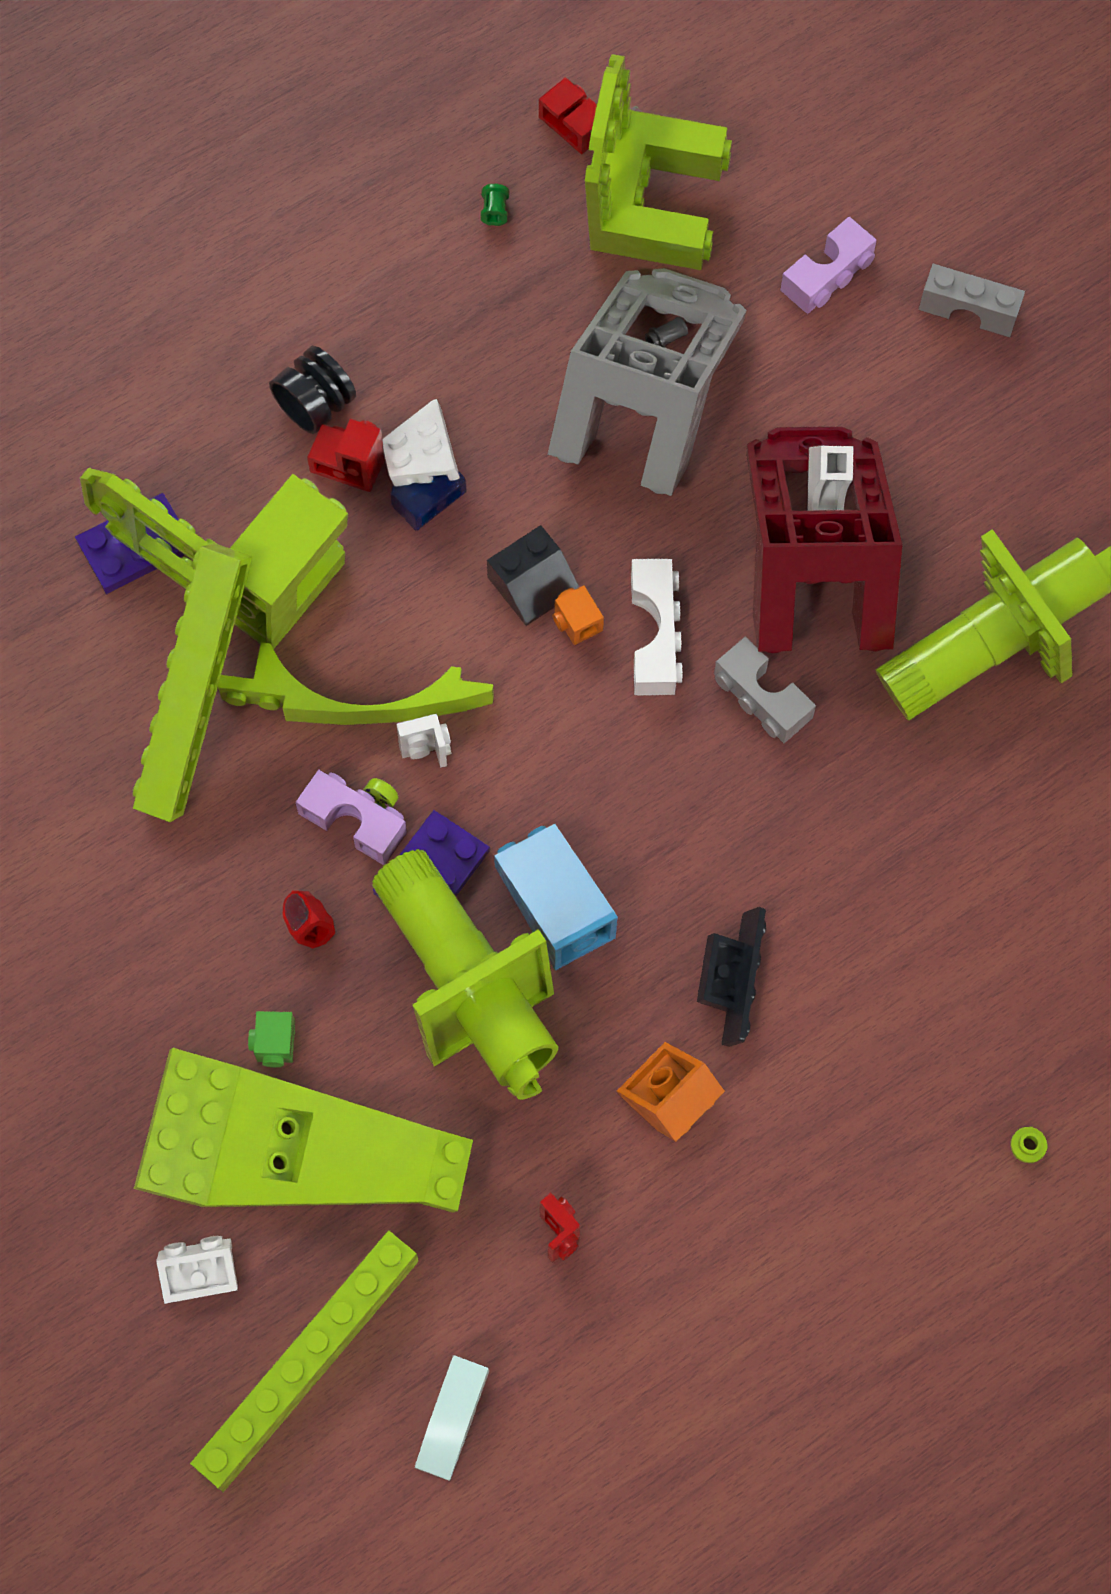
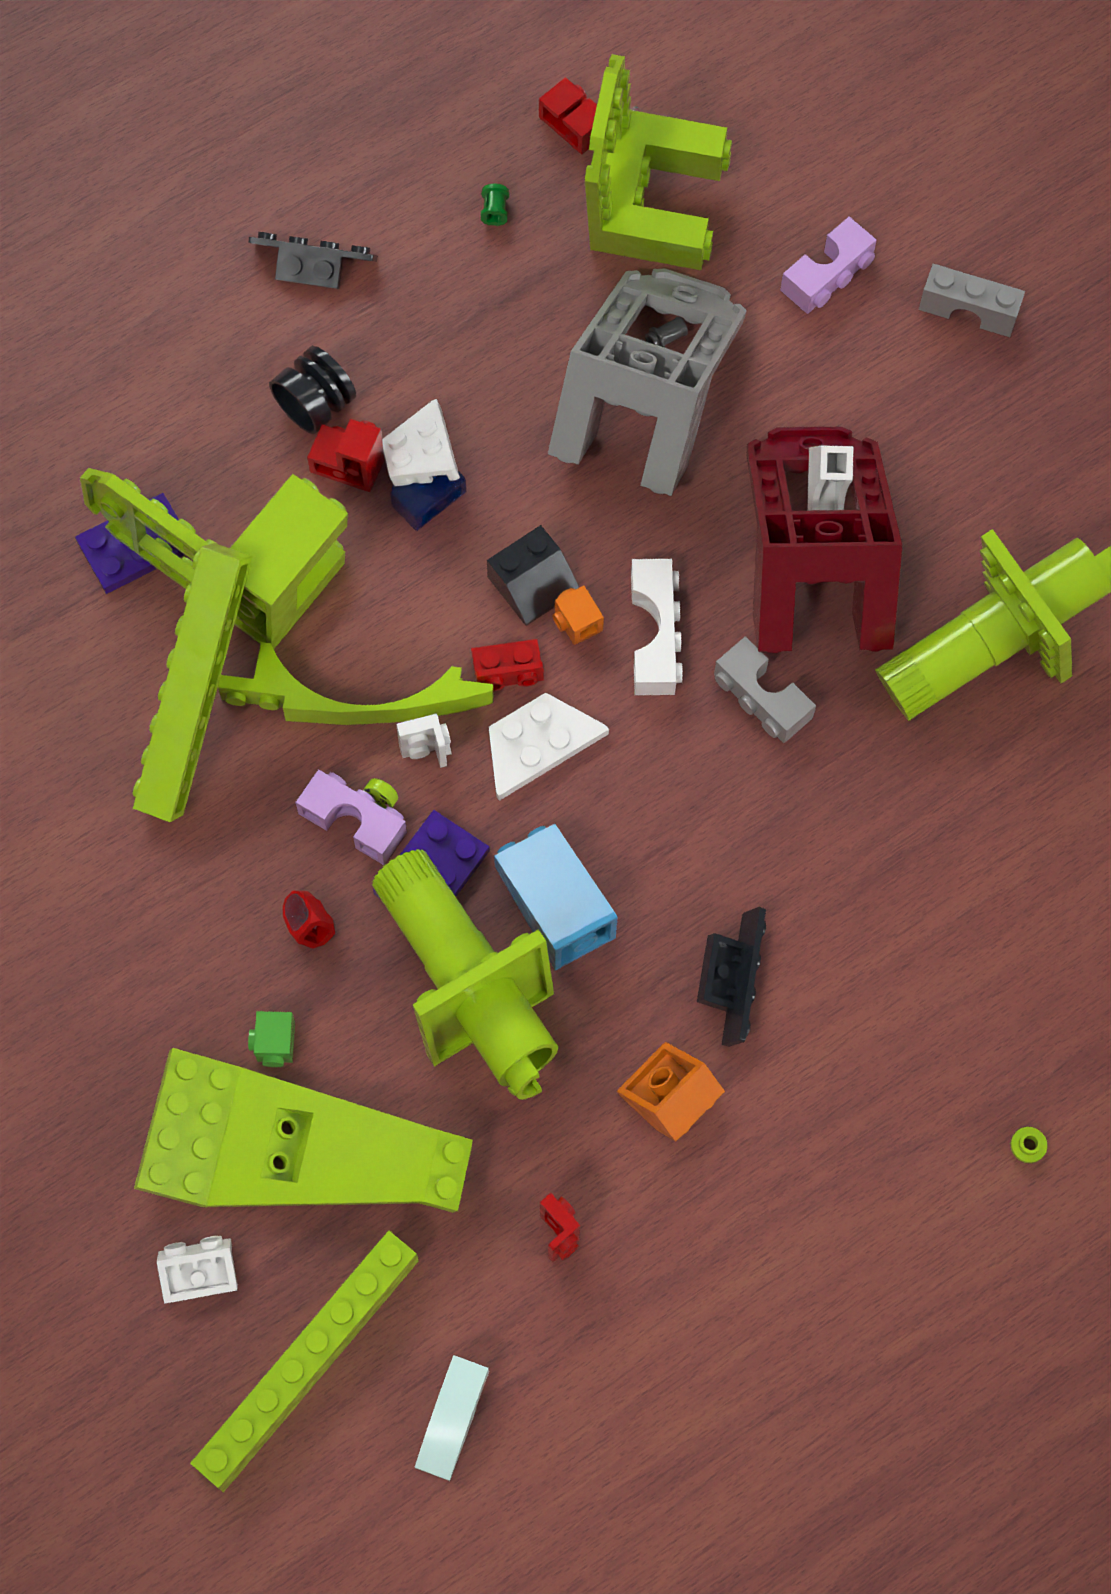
(310, 264): none -> black bracket
(508, 664): none -> red bracket
(538, 740): none -> white wing

